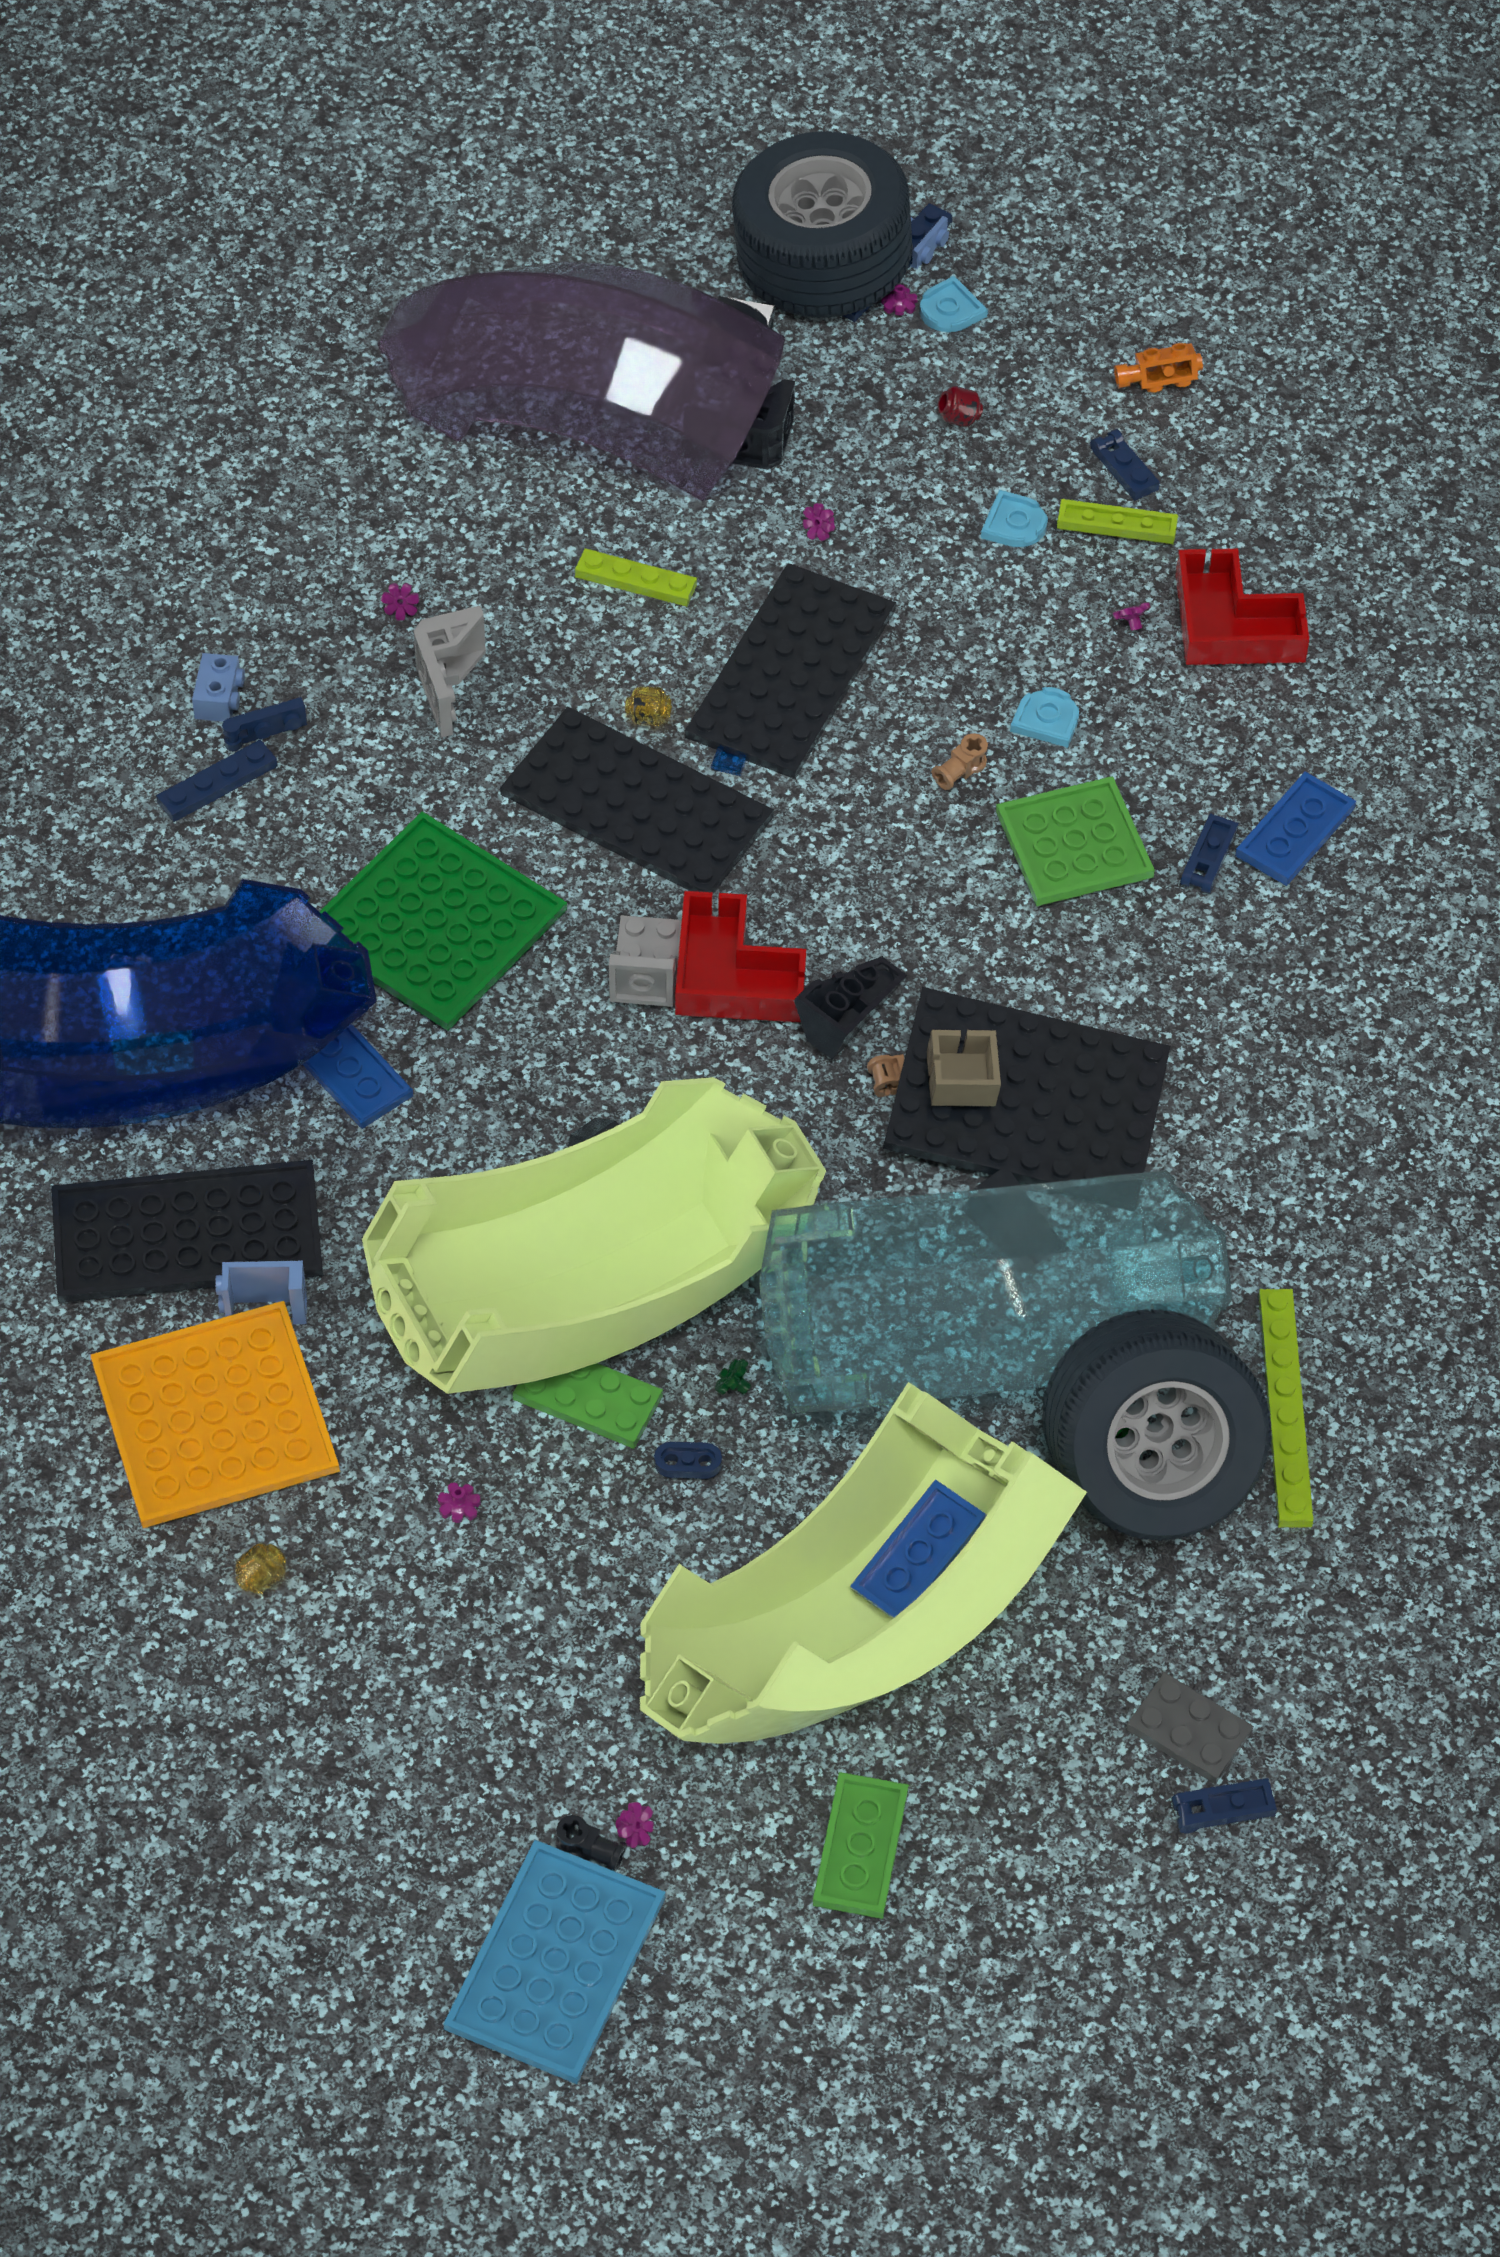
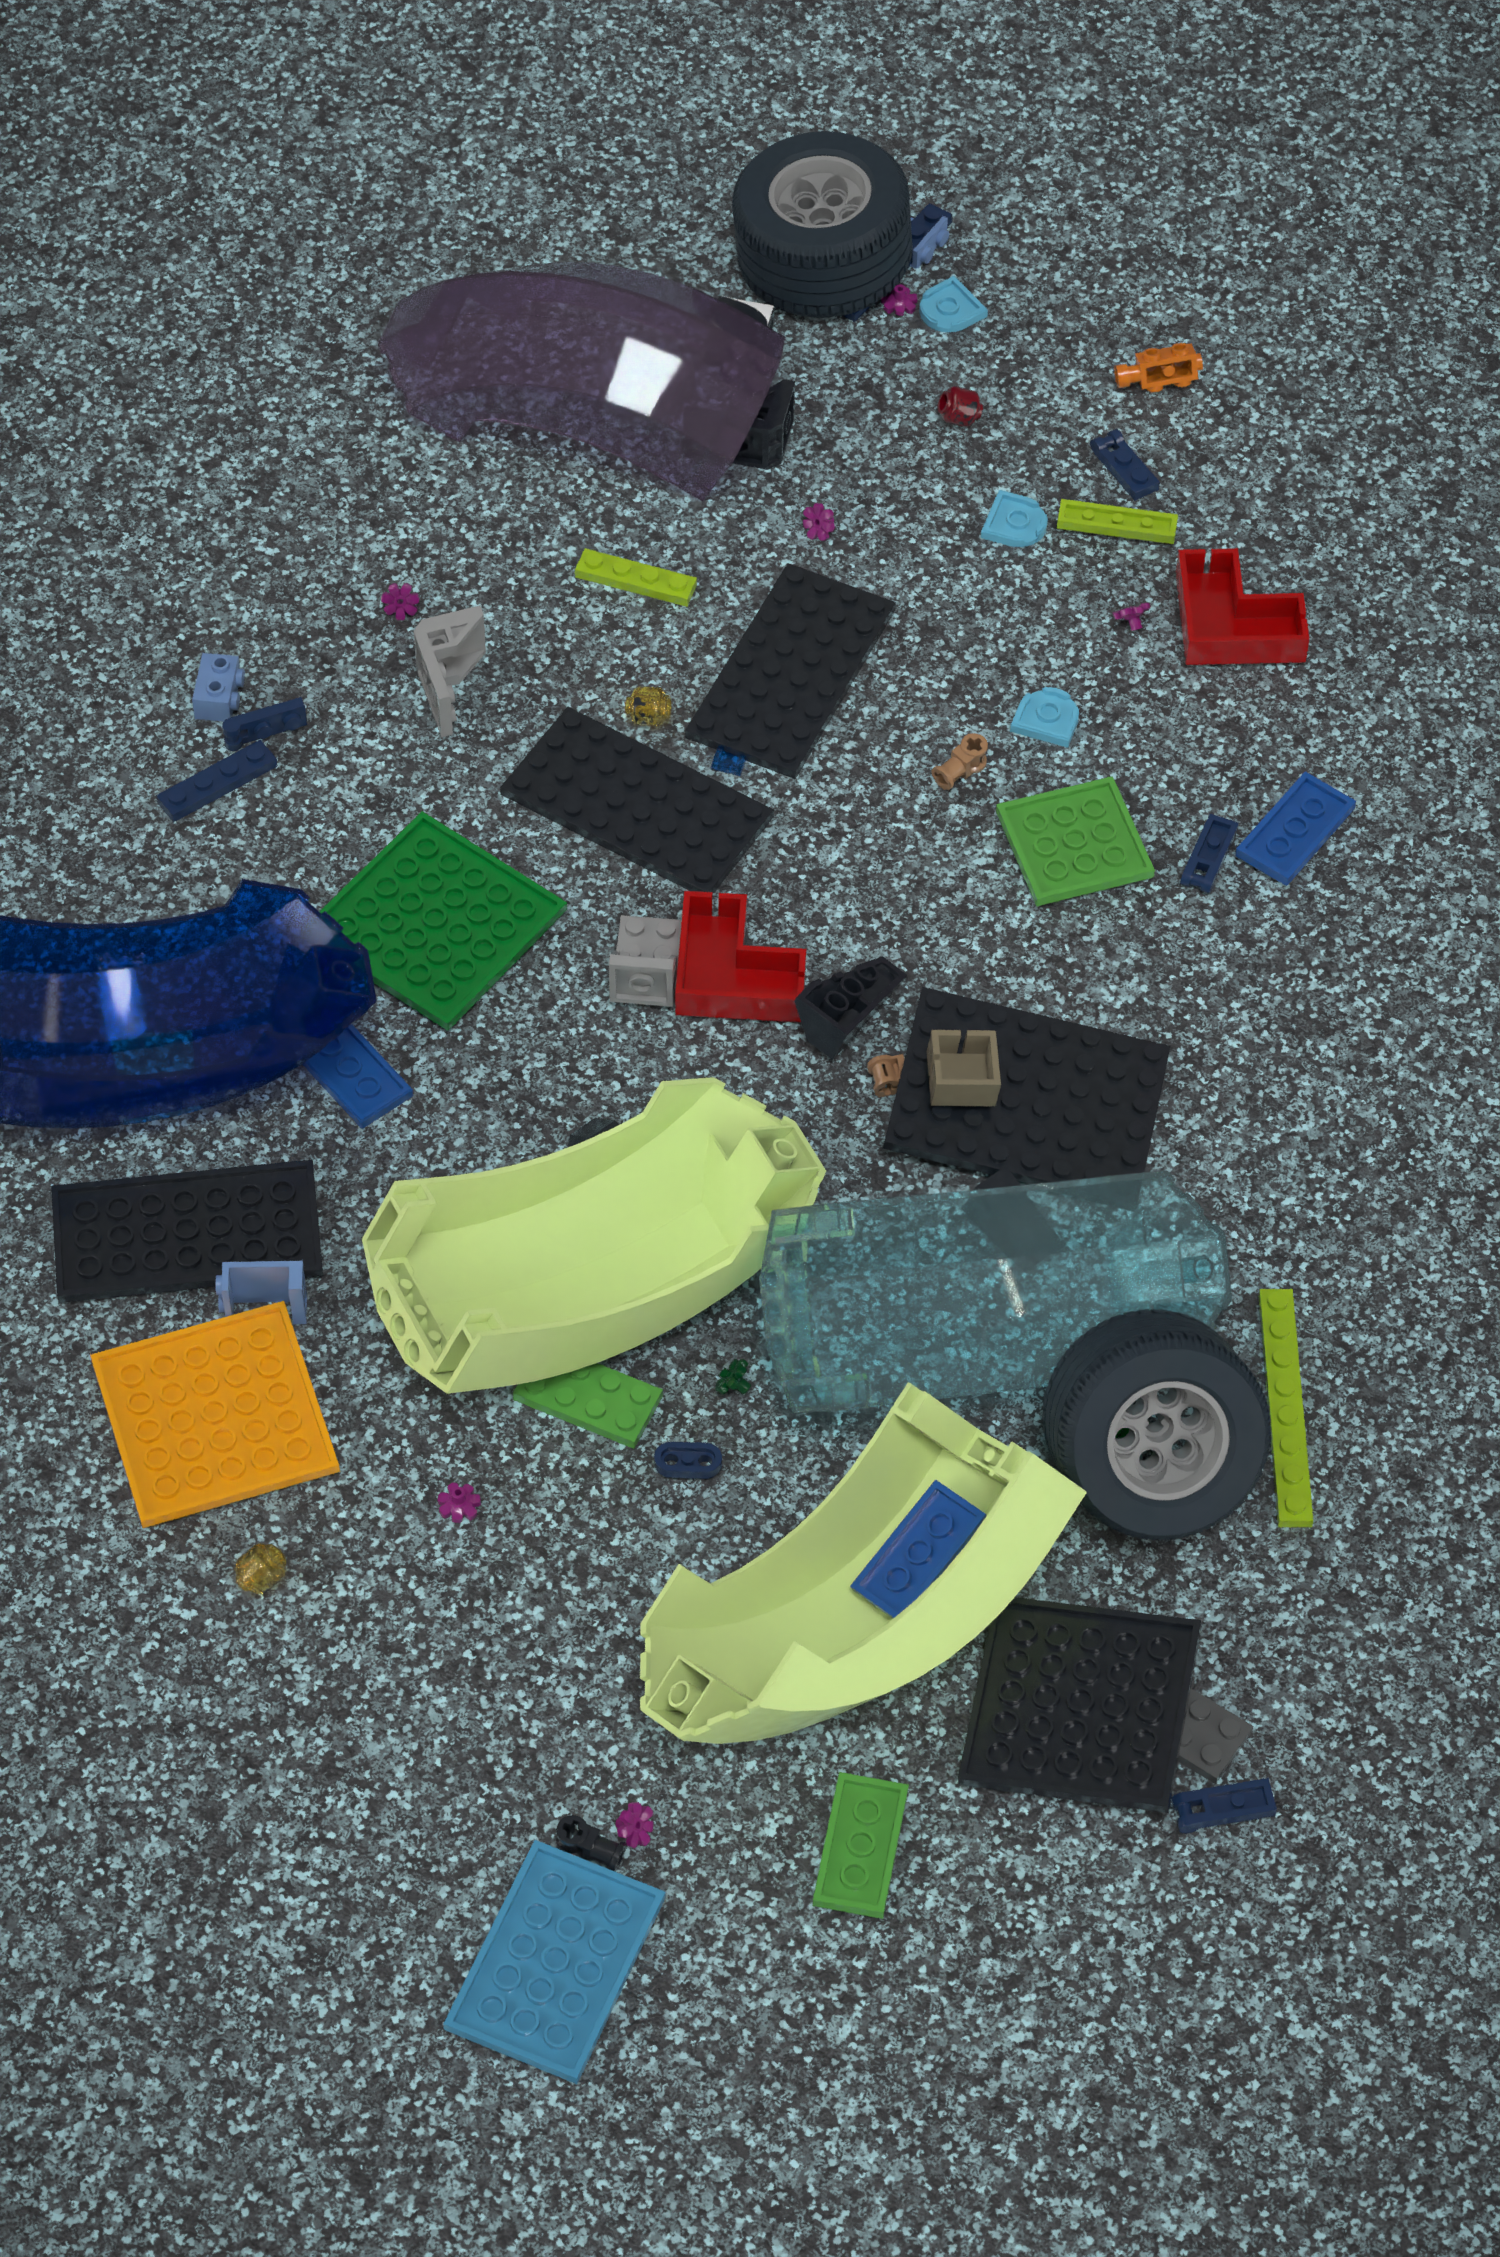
(1081, 1704): none -> black plate

